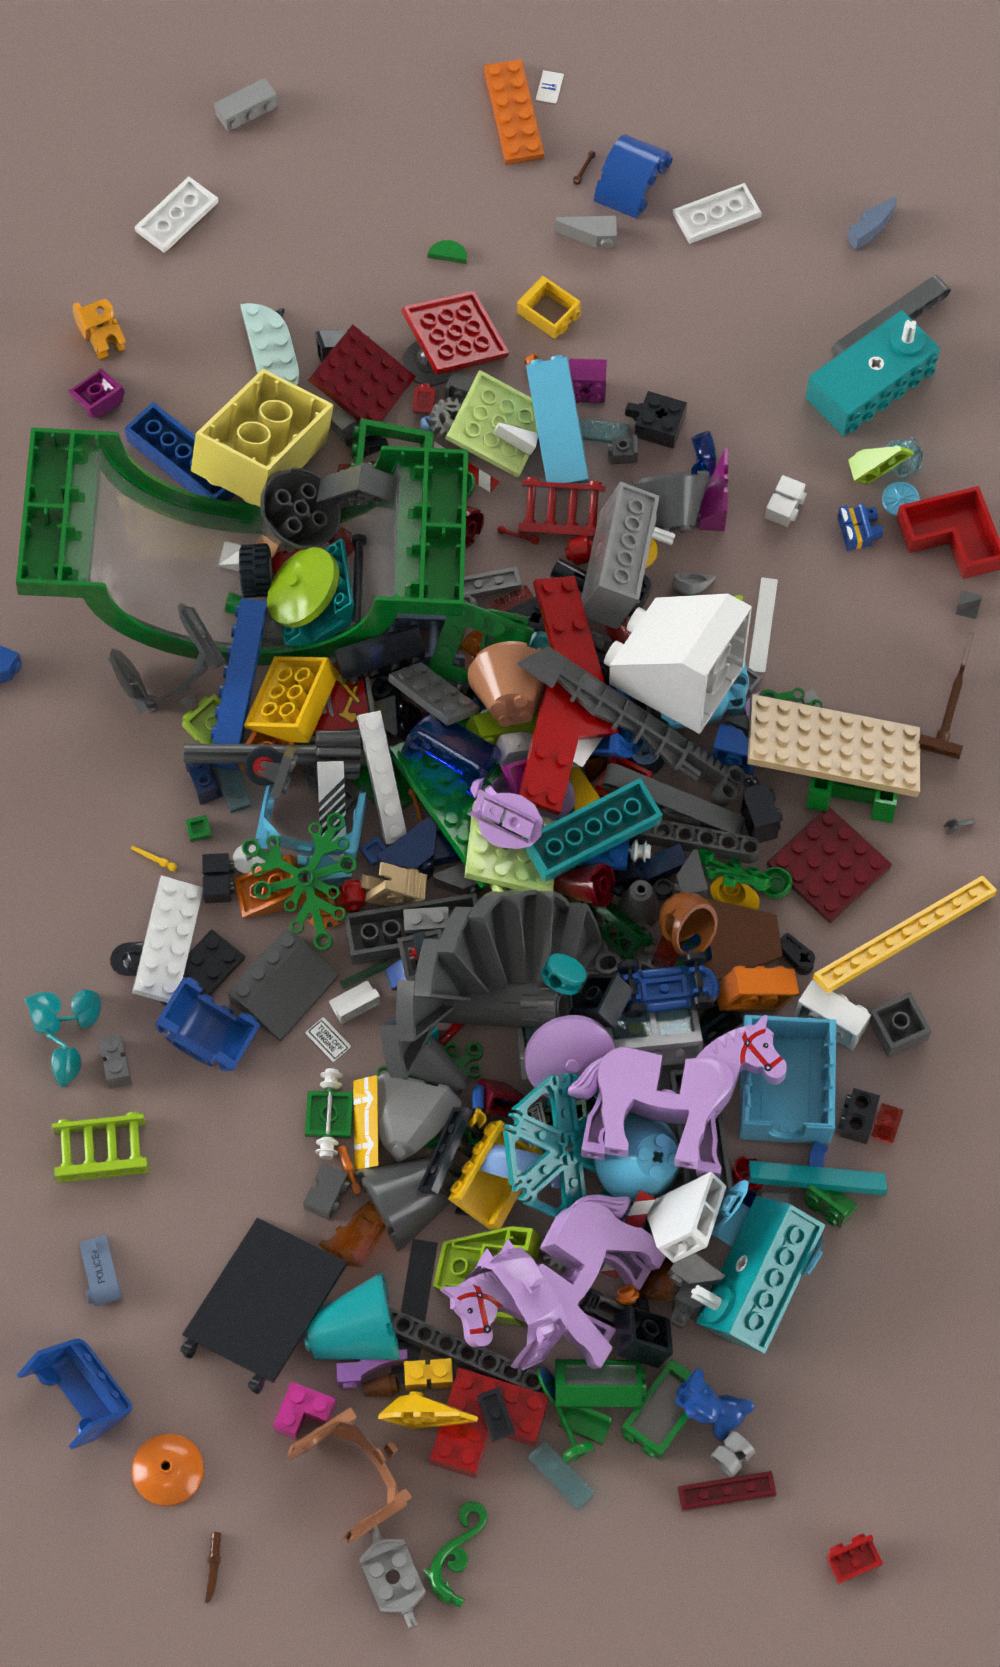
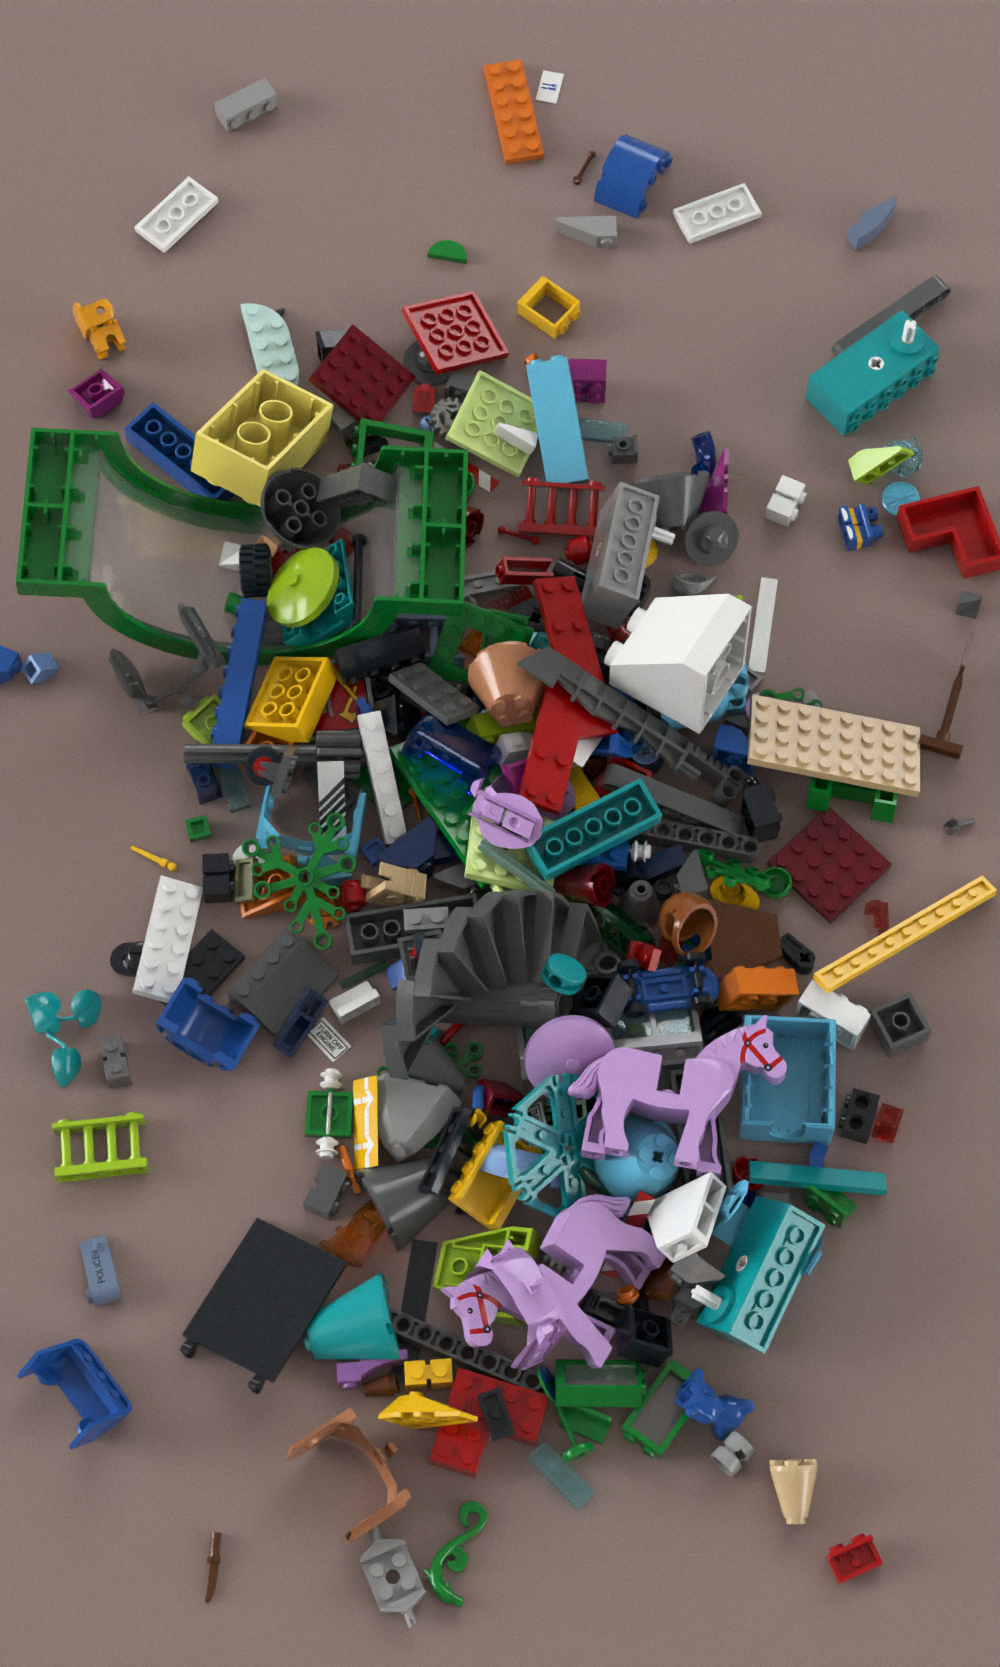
(39, 667): none -> medium blue brick
(170, 1485): orange dish -> none
(245, 880): none -> olive tile
(300, 1022): none -> dark blue slope
(302, 1404): dark pink brick -> none
(363, 707): none -> blue plate
(514, 866): none -> sand green axle
(522, 570): none -> red window
(593, 1182): none -> piece
(645, 953): none -> red bracket
(658, 418): black hinge -> none
(711, 538): none -> dark grey hat
(726, 1491): dark red tile -> none
(794, 1486): none -> tan cone
(880, 912): none -> clear red bracket

